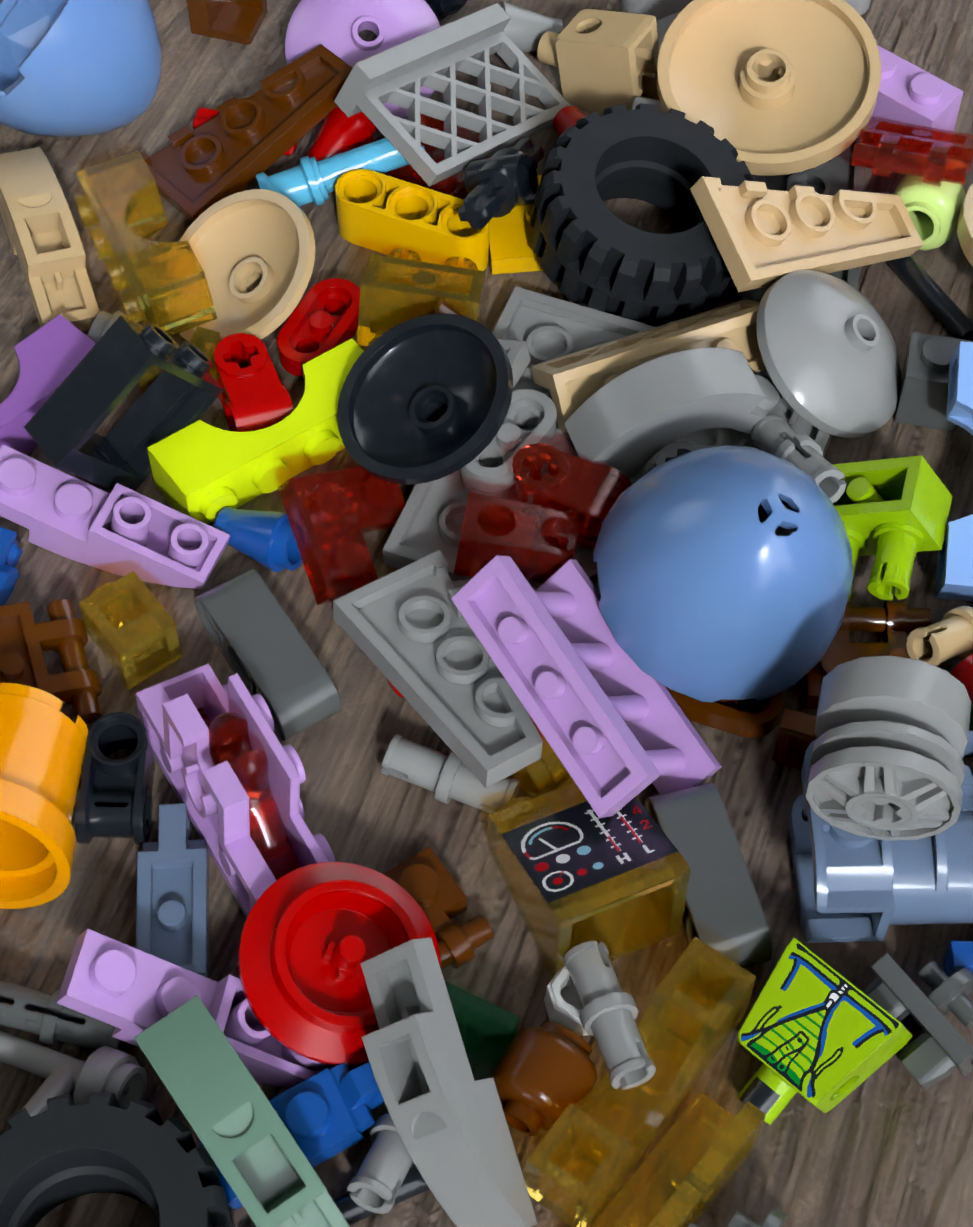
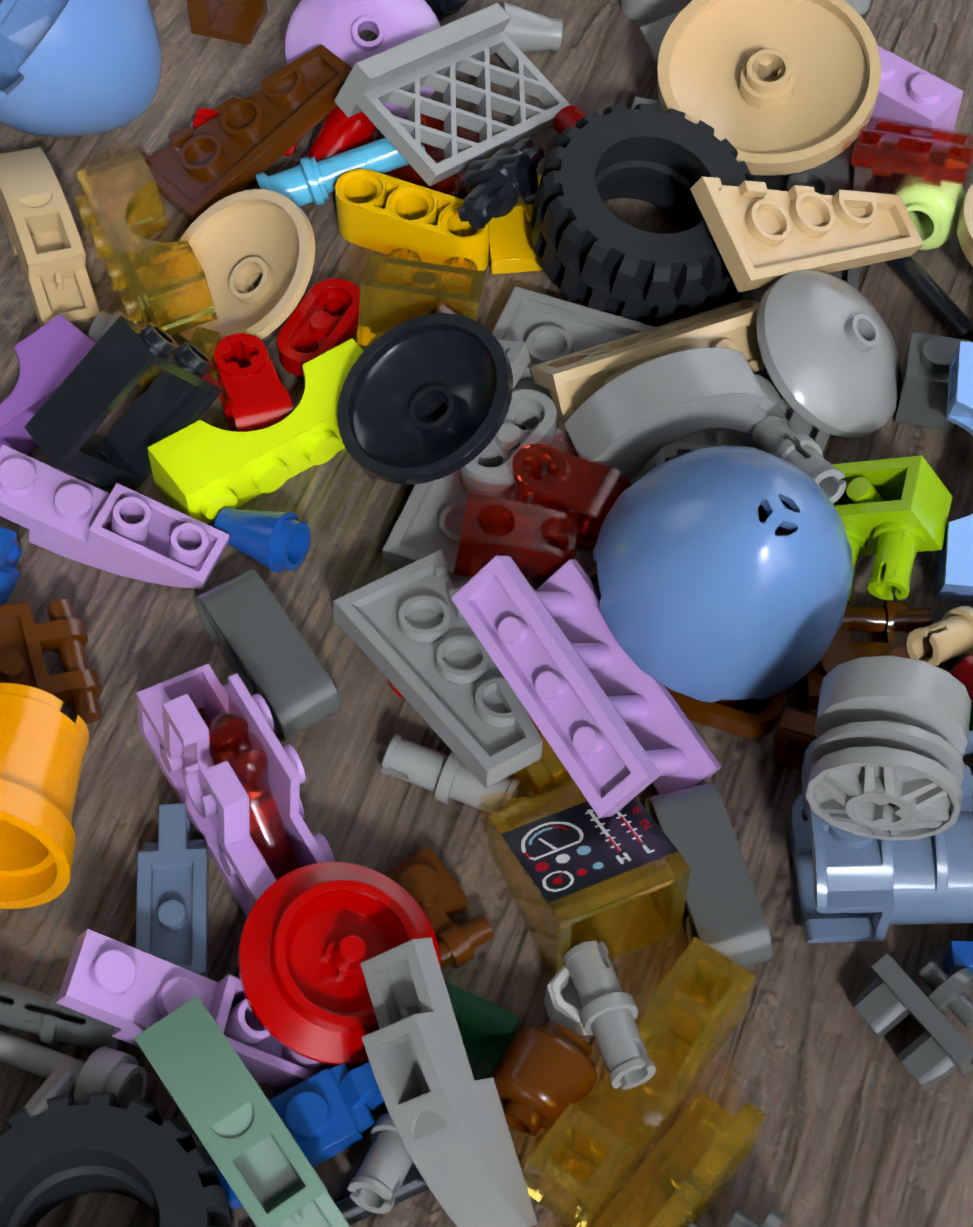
(118, 792): black piece -> none
(131, 628): clear yellow brick -> none
(329, 522): clear red plate -> none
(604, 58): tan torso -> none
(814, 1035): torso -> none

